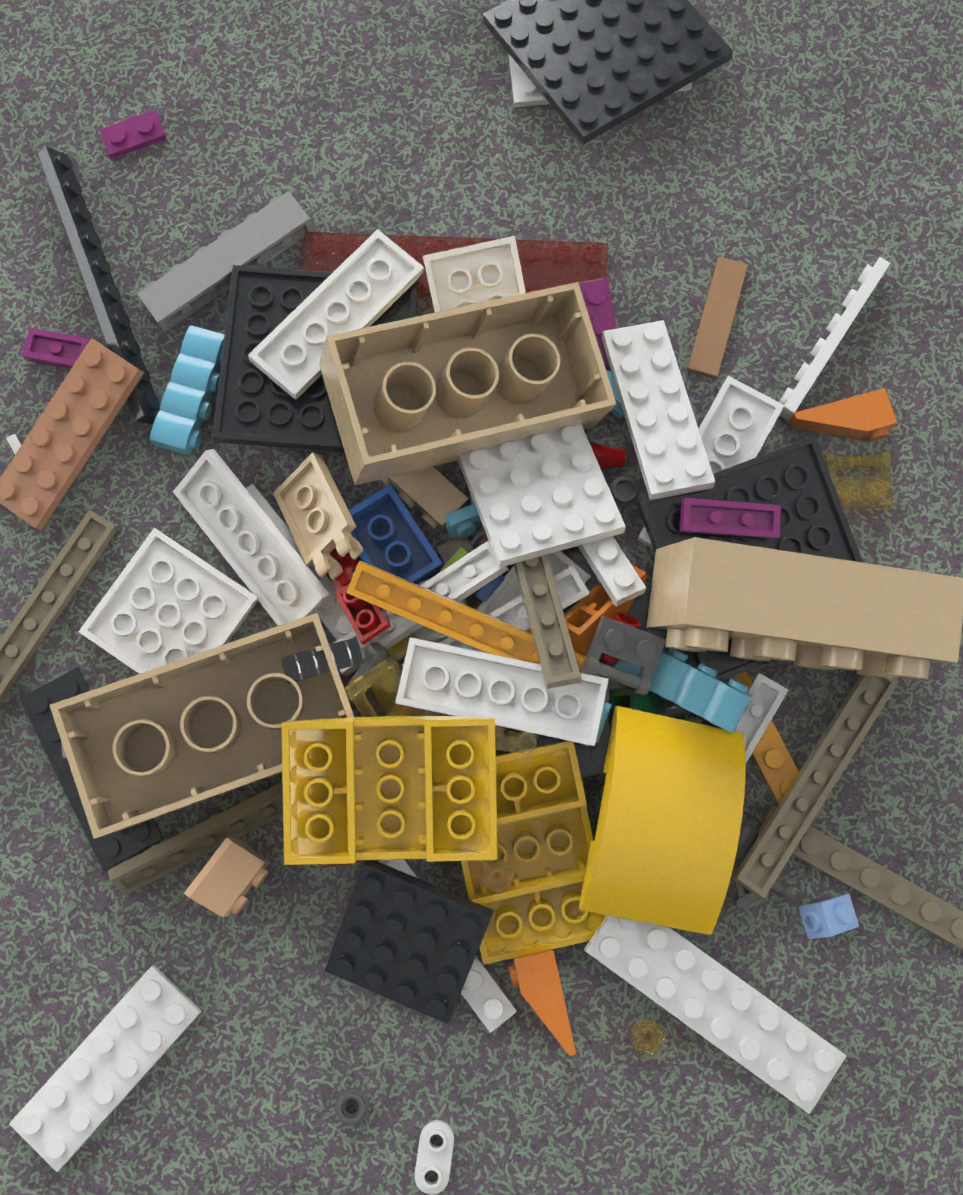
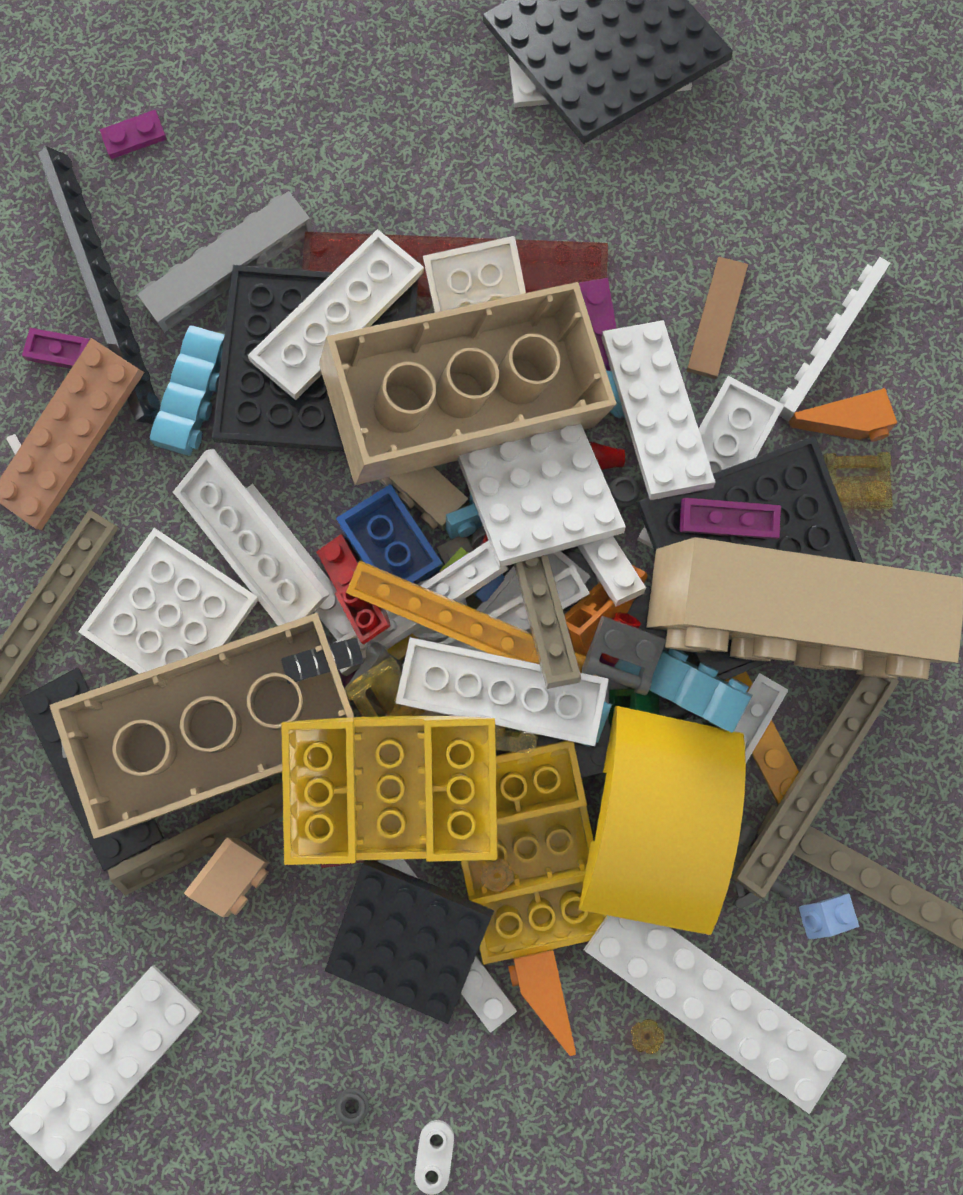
(317, 516): tan tile -> none

